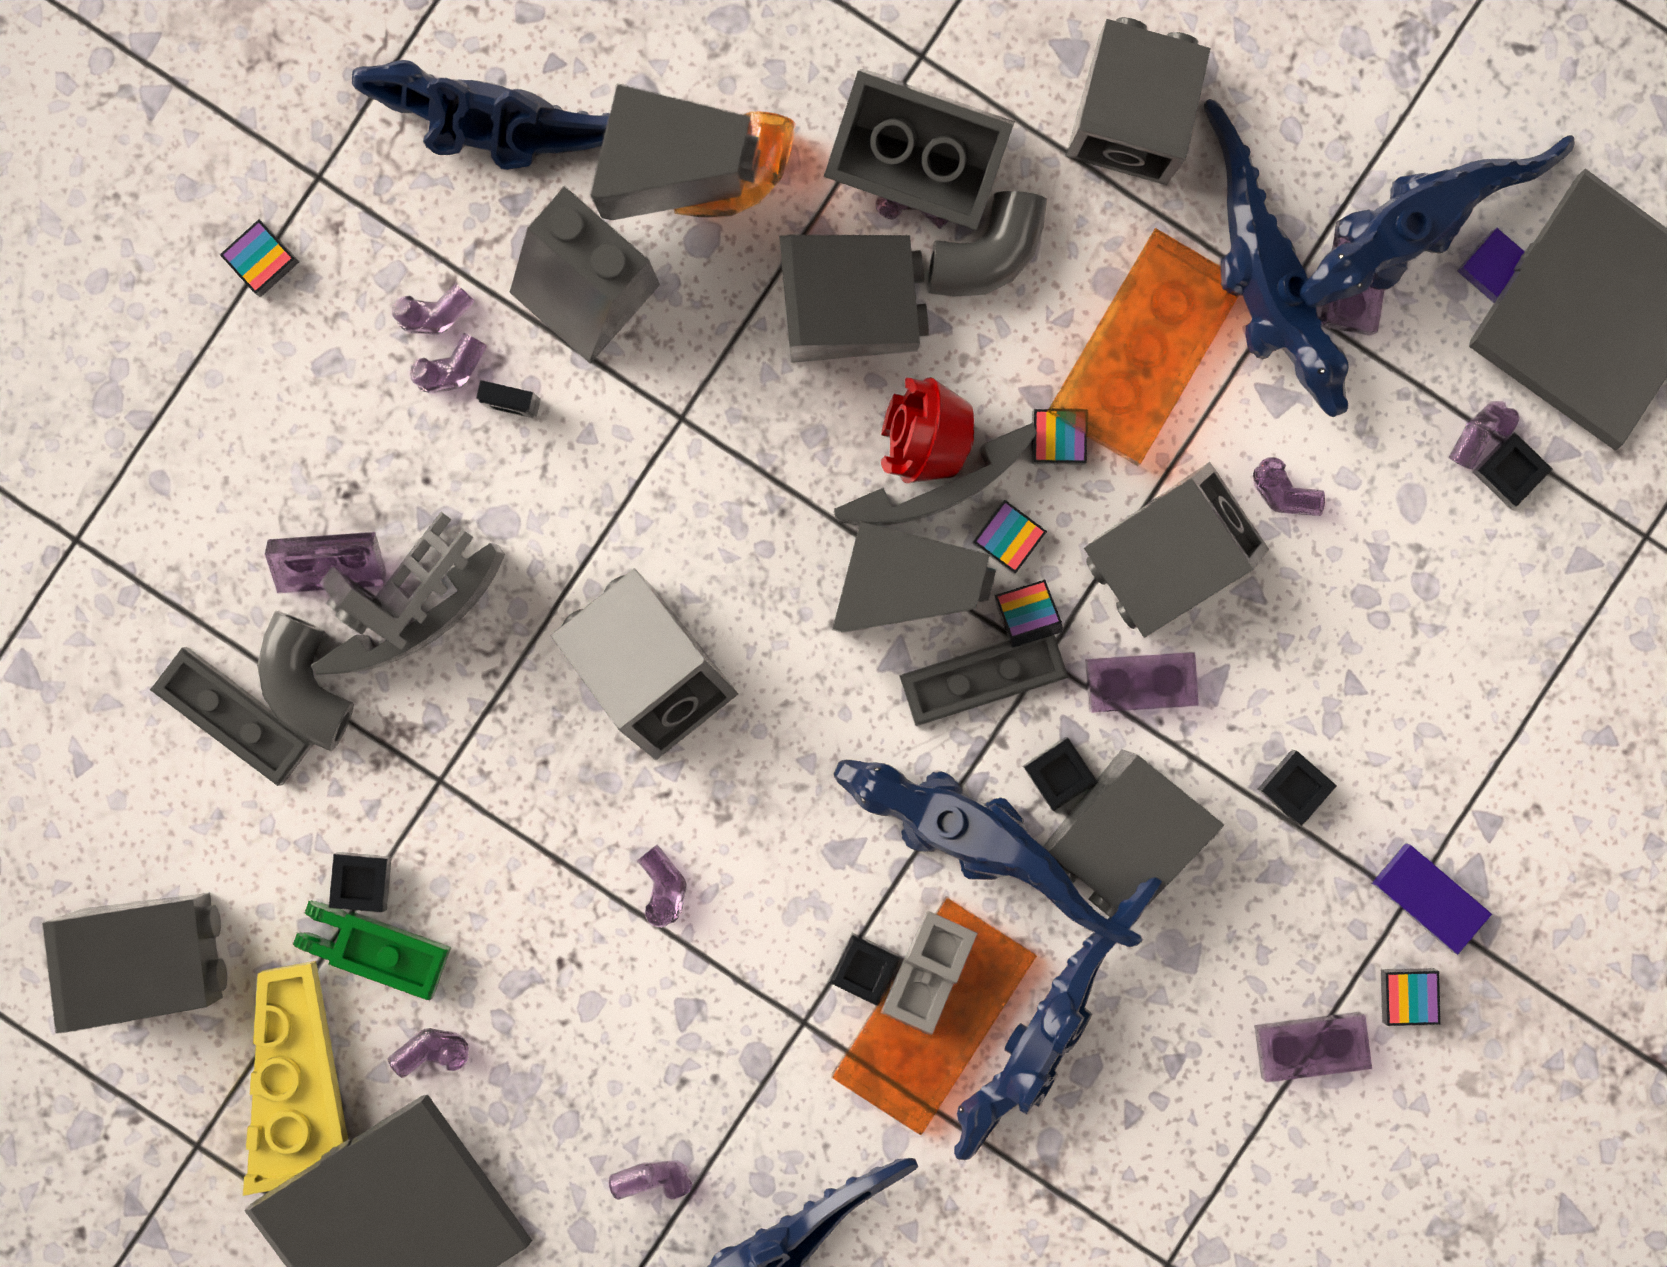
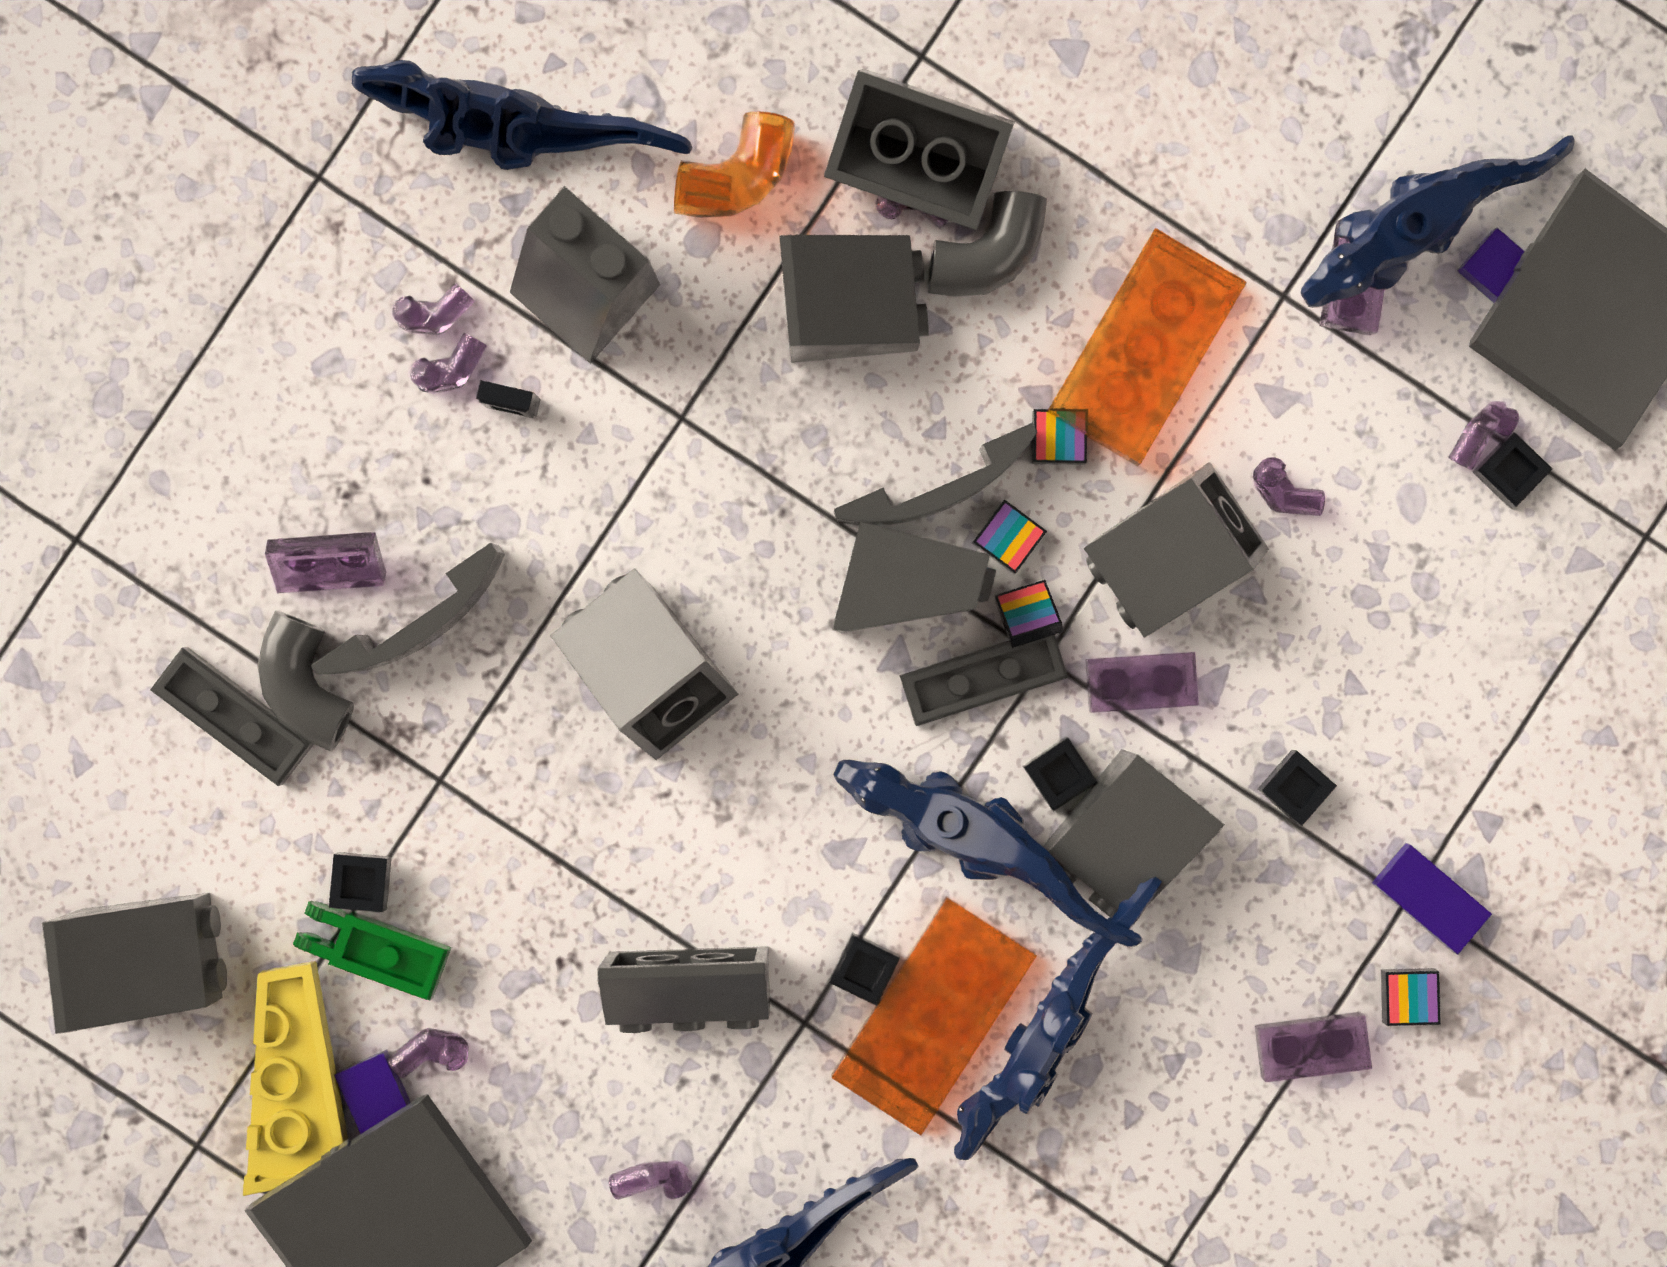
(259, 258): tile -> none
(372, 1090): none -> dark purple tile
(393, 606): dark grey plate -> none
(667, 890): clear purple arm -> none
(670, 155): dark grey slope -> none
(685, 988): none -> dark grey slope
(927, 432): red cone -> none
(929, 973): light grey slope -> none
(1139, 101): dark grey slope -> none
(1270, 278): dark blue animal -> none

